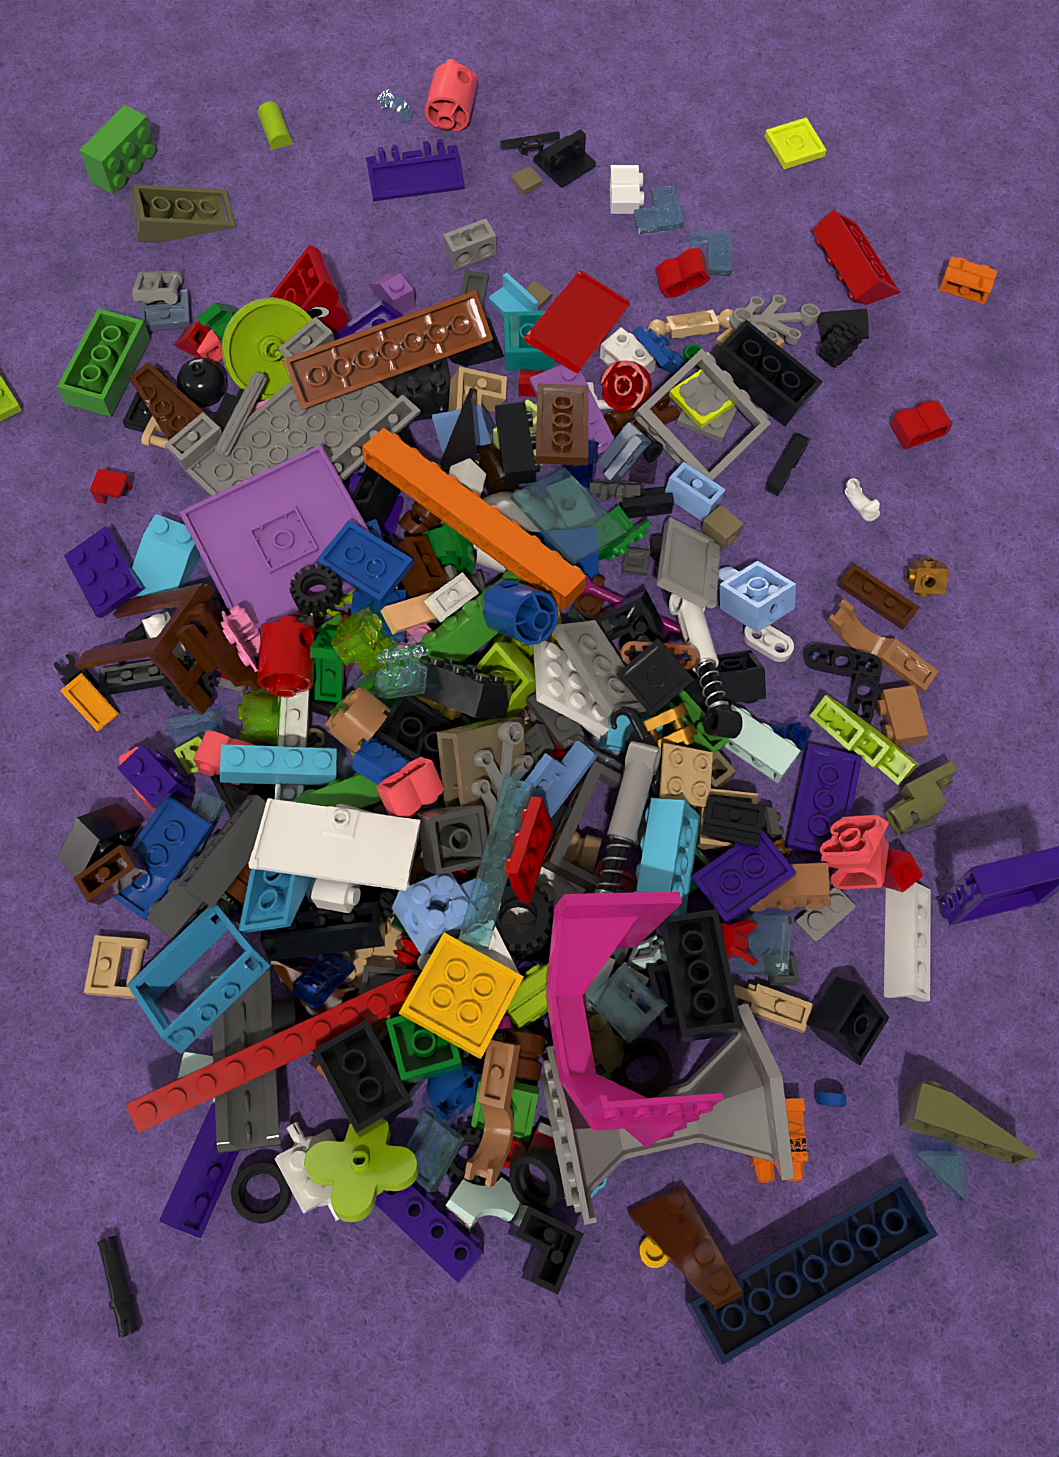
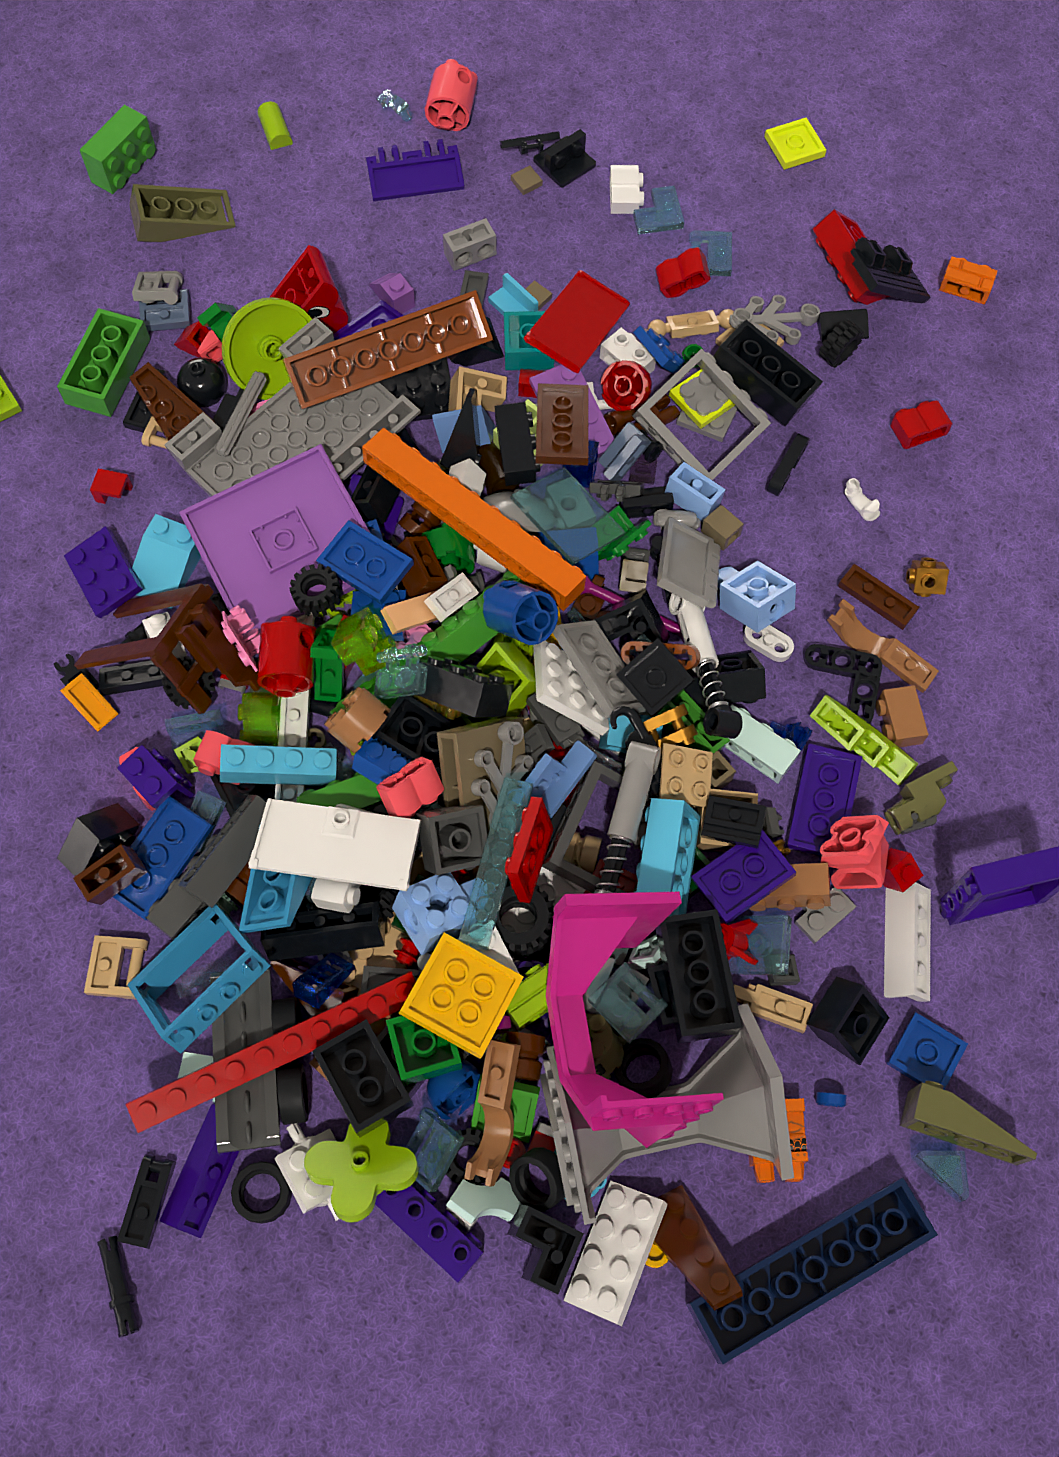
(146, 1202): none -> black plate
(292, 1094): none -> black tyre
(616, 1252): none -> white plate
(633, 576): none -> dark tan panel
(686, 517): none -> light grey piece
(888, 271): none -> black hinge
(926, 1052): none -> blue plate

